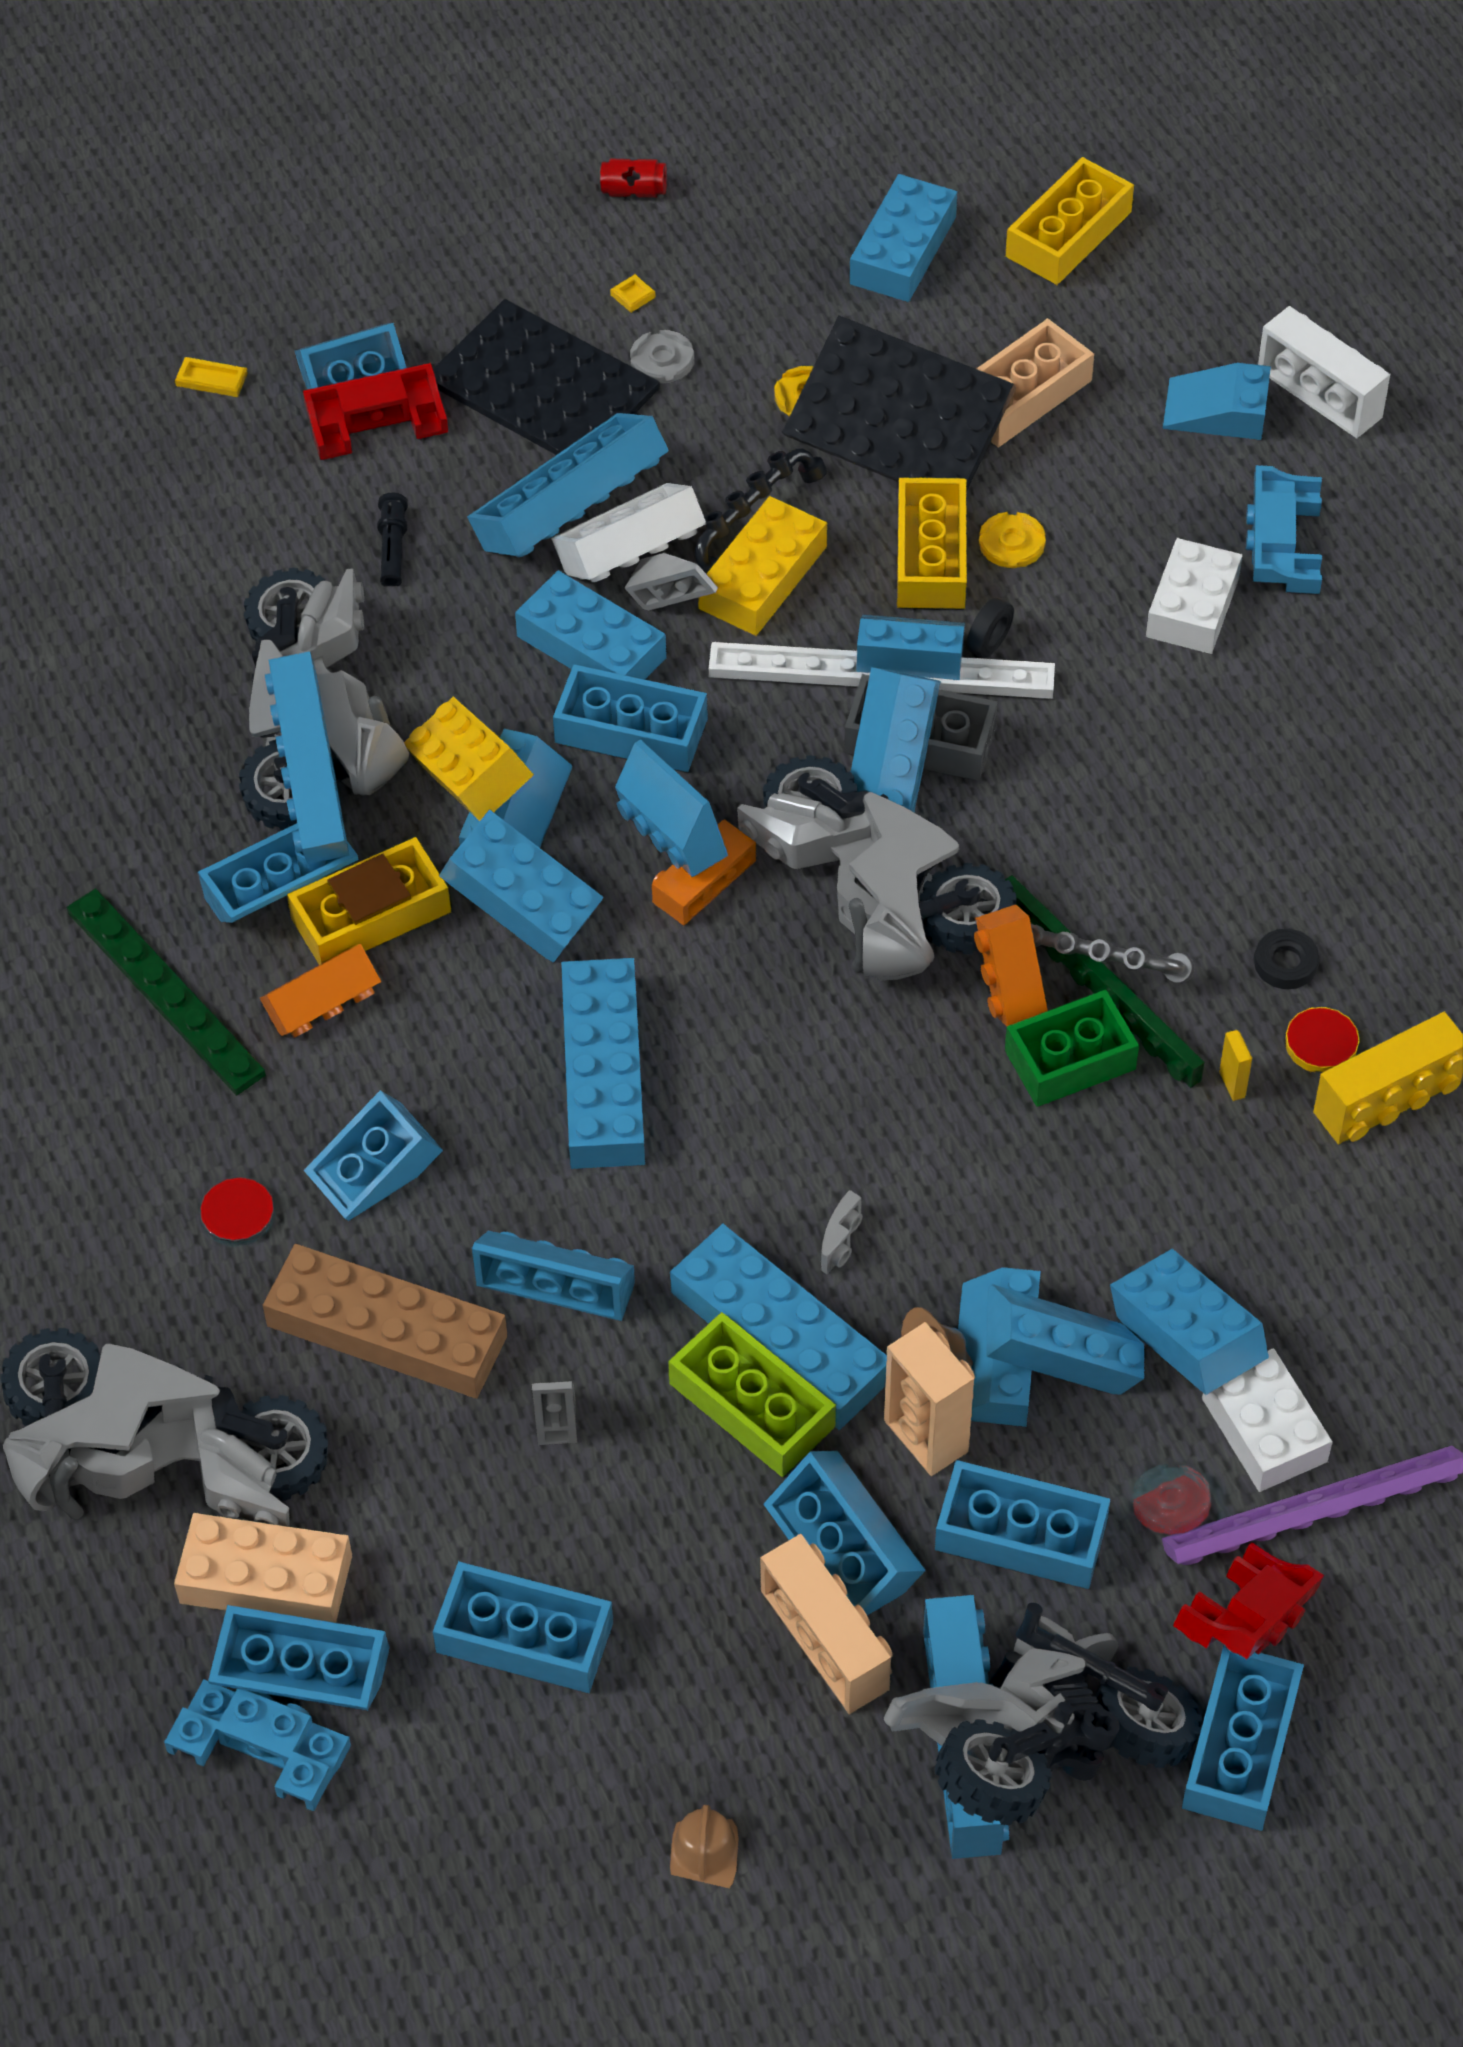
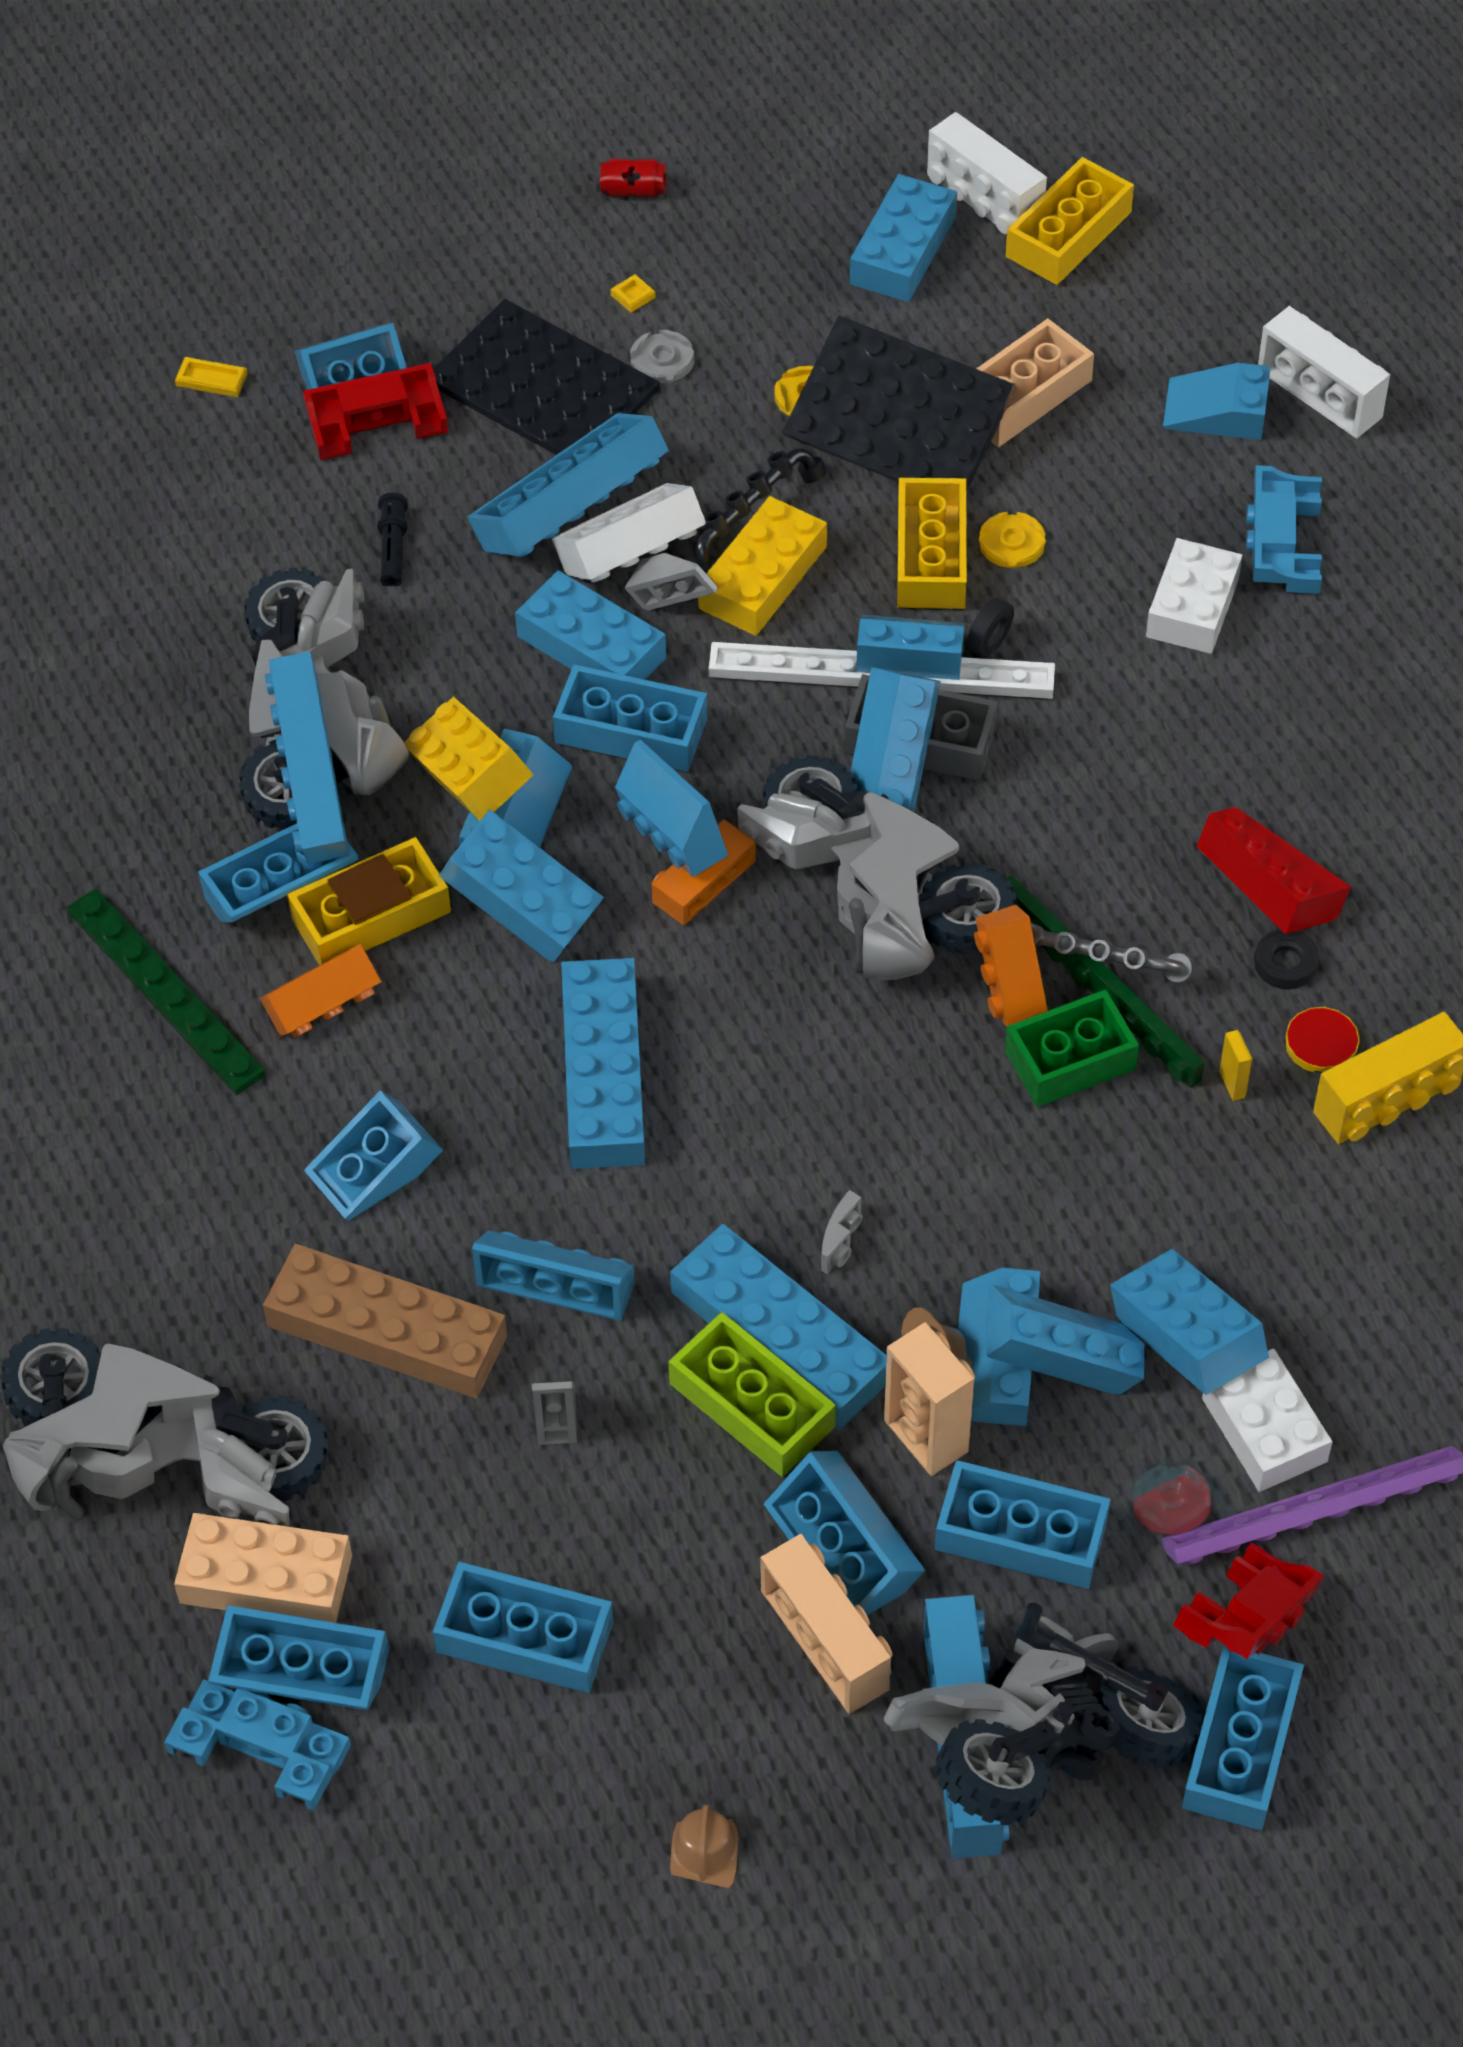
(237, 1211): red tile -> none
(982, 171): none -> white brick
(1272, 872): none -> red wedge

